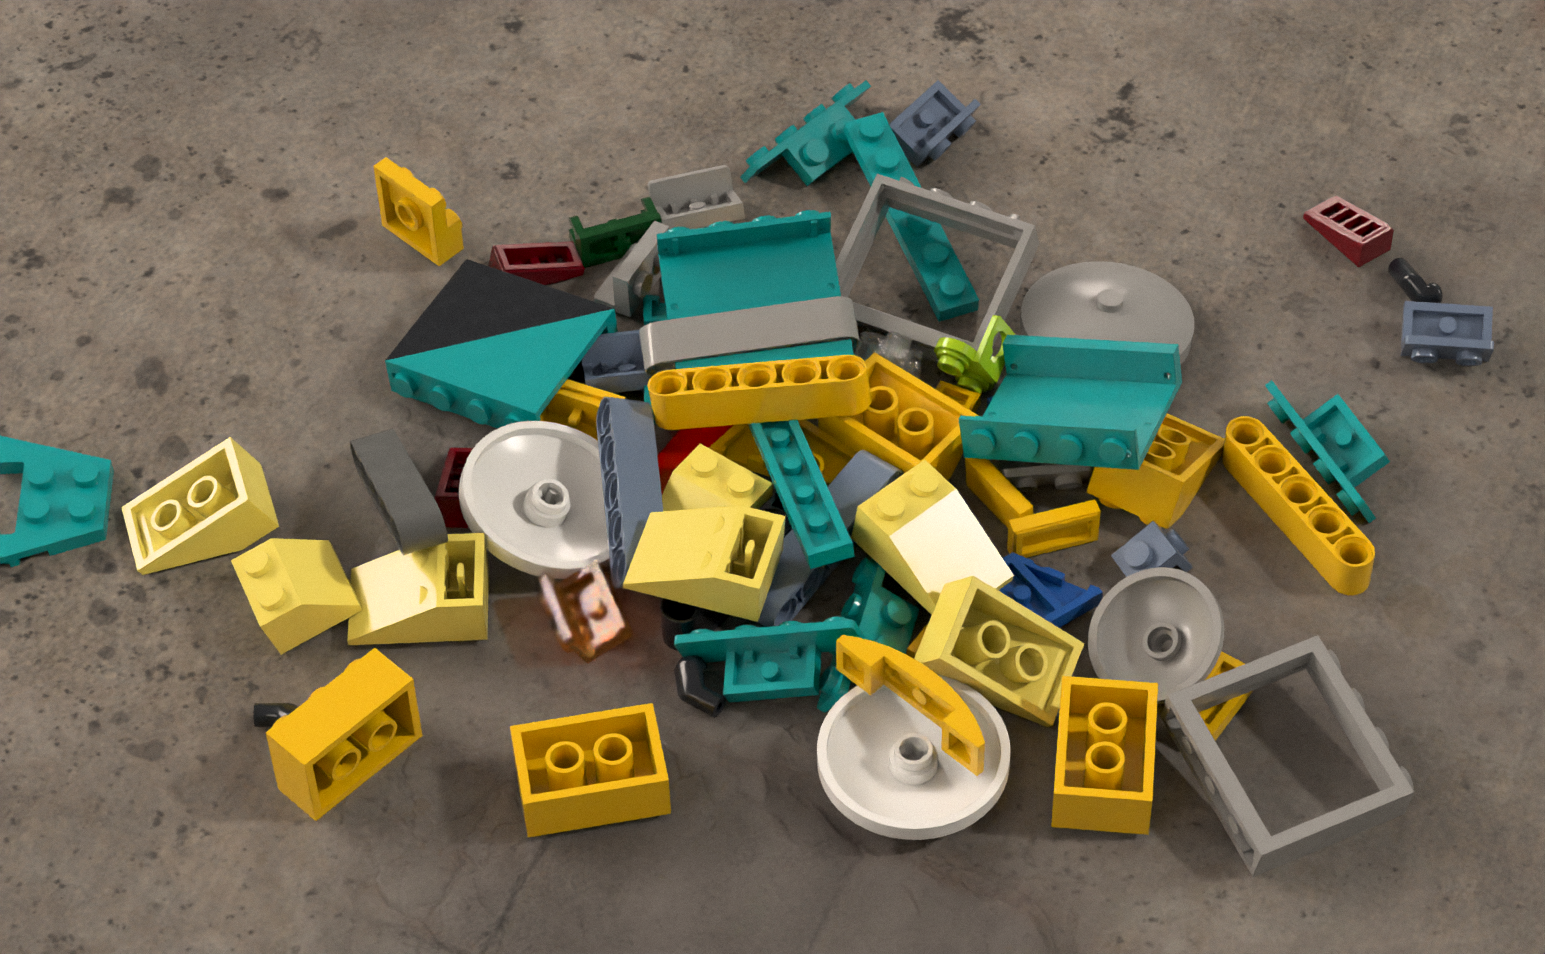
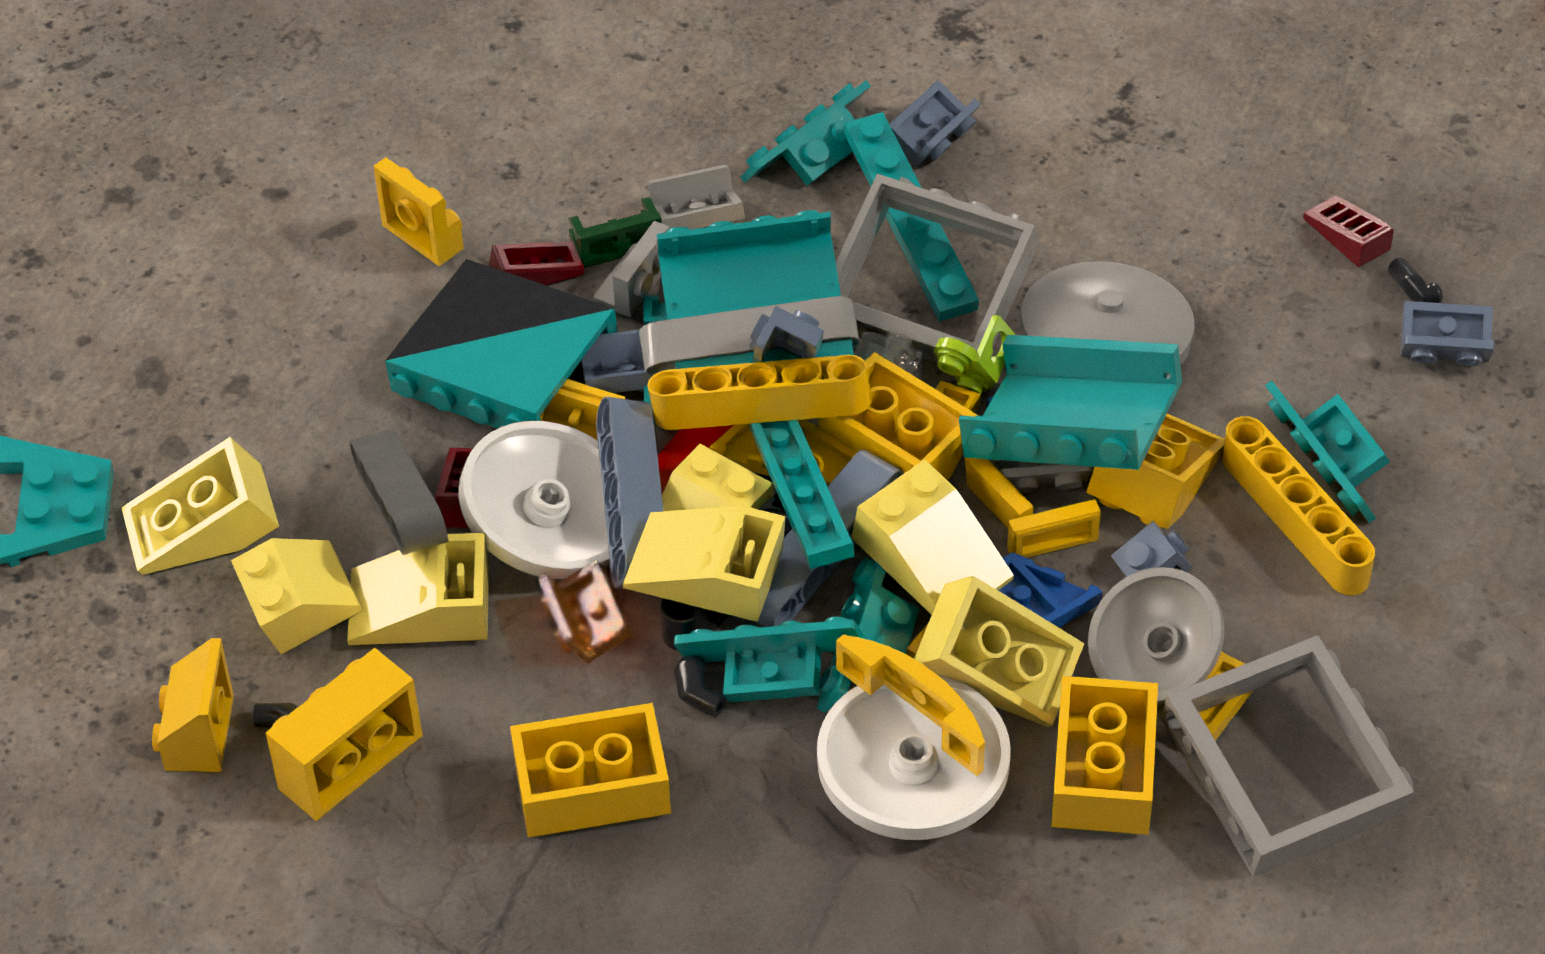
(195, 711): none -> yellow slope
(791, 332): none -> sand blue bracket

